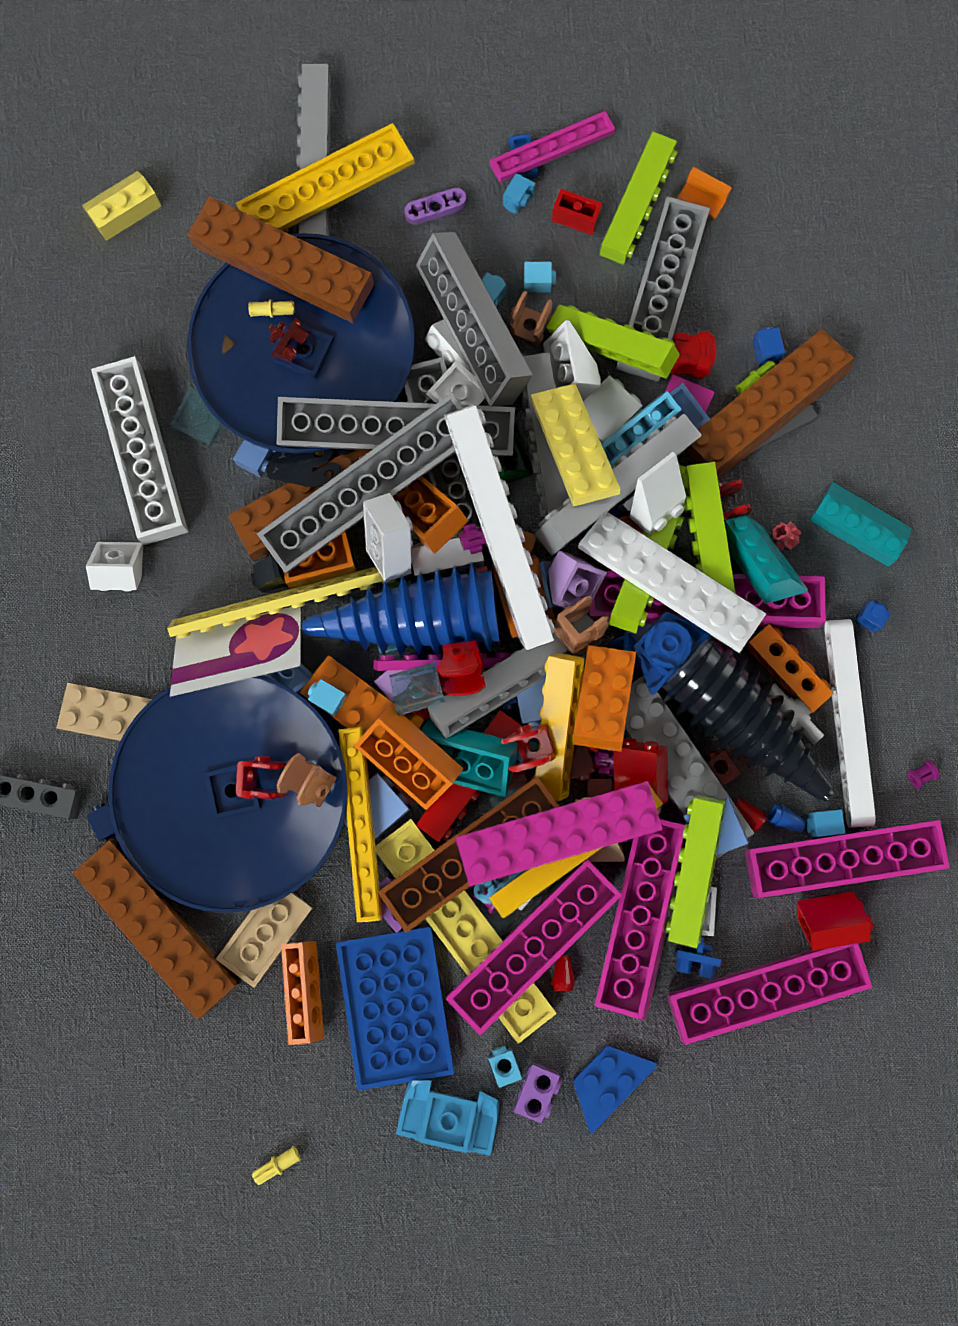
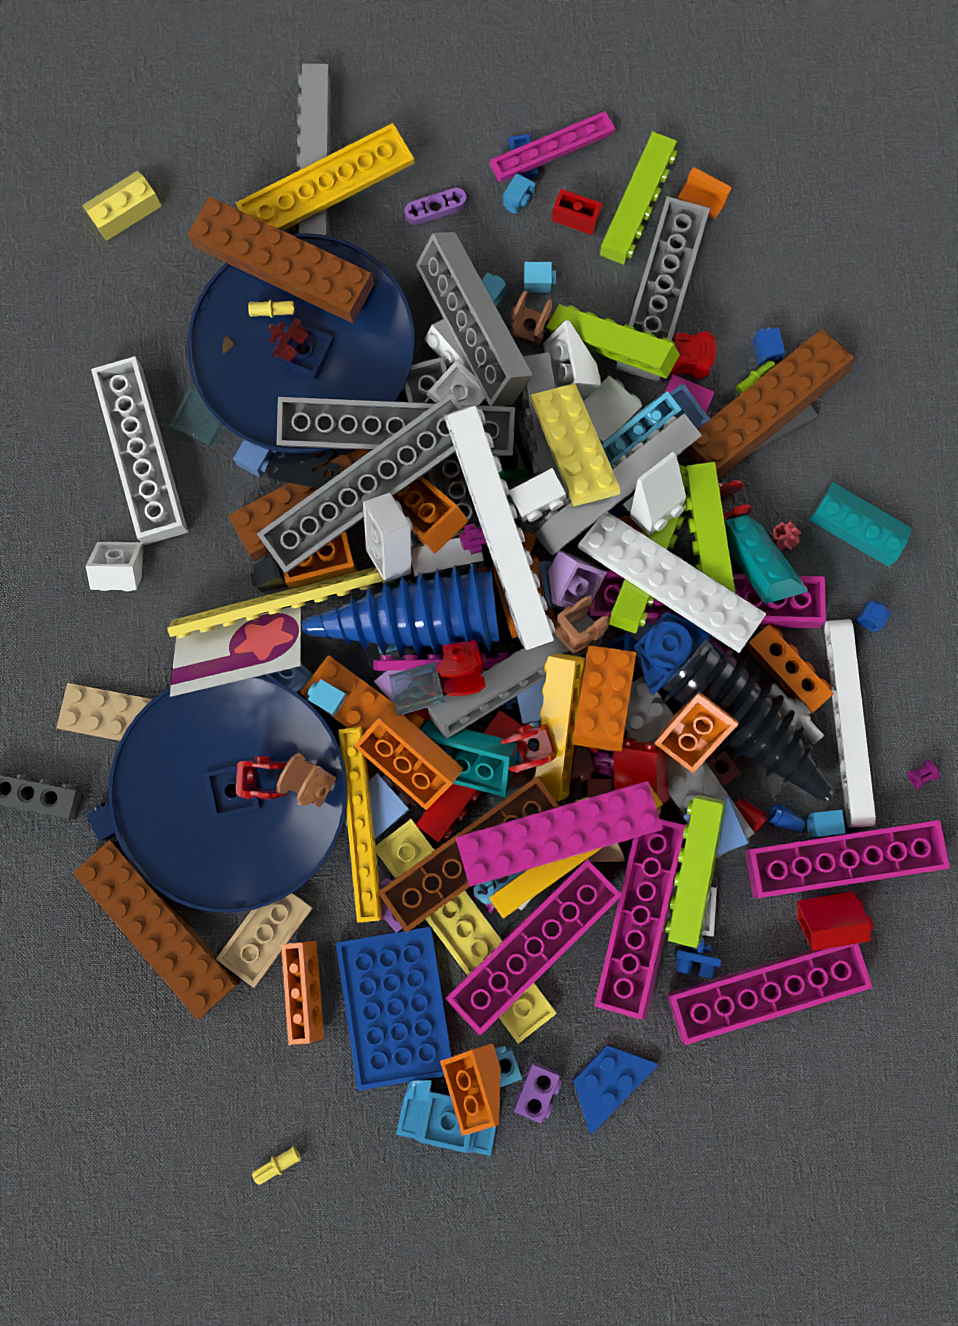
(474, 1088): none -> orange slope
(537, 496): none -> white slope
(563, 975): red cone -> none
(695, 732): none -> orange slope

